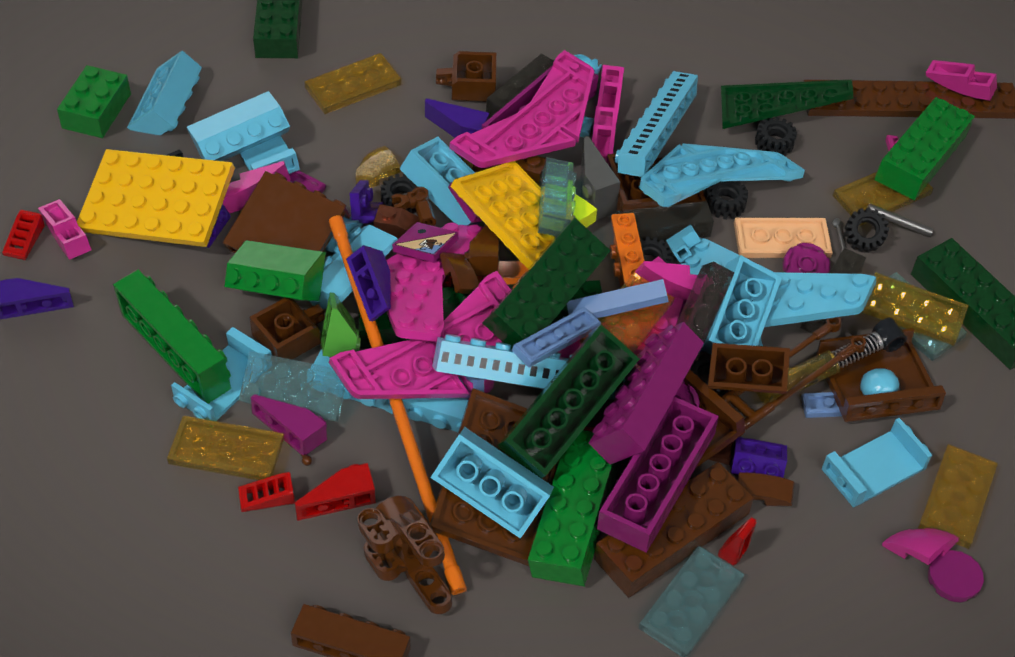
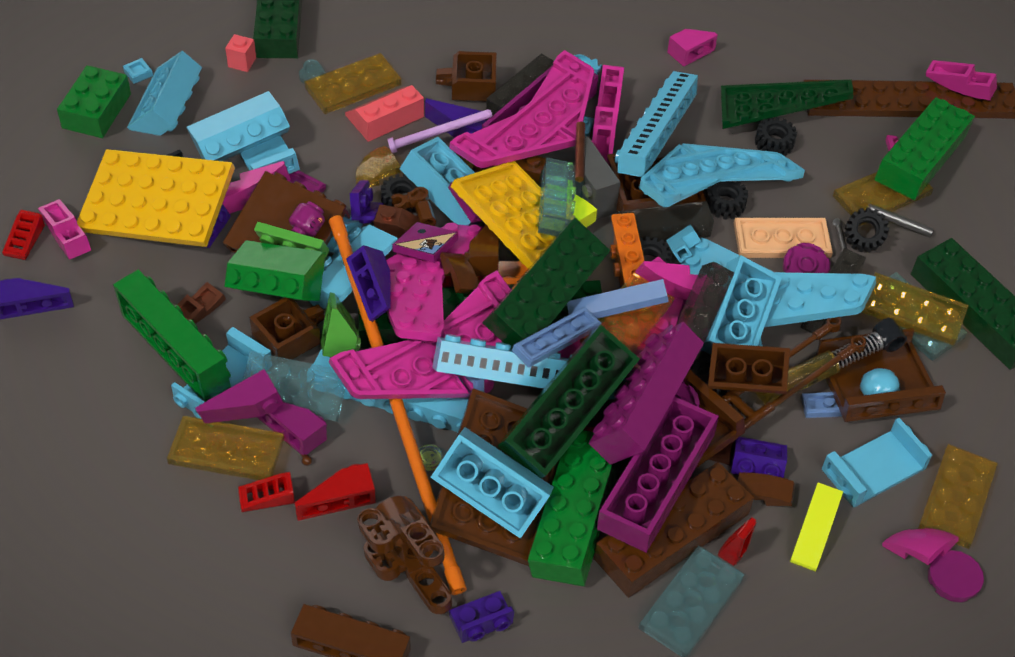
(137, 70): none -> medium azure tile
(201, 303): none -> copper slope
(240, 53): none -> coral brick
(244, 400): none -> magenta slope
(272, 234): none -> bright green plate
(307, 219): none -> magenta head
(310, 70): none -> clear light blue tile
(387, 112): none -> coral slope
(431, 456): none -> clear light blue tile
(437, 130): none -> lavender bar
(481, 617): none -> dark purple bracket
(580, 151): none -> copper bar
(691, 45): none -> dark pink slope
(816, 526): none -> neon yellow slope

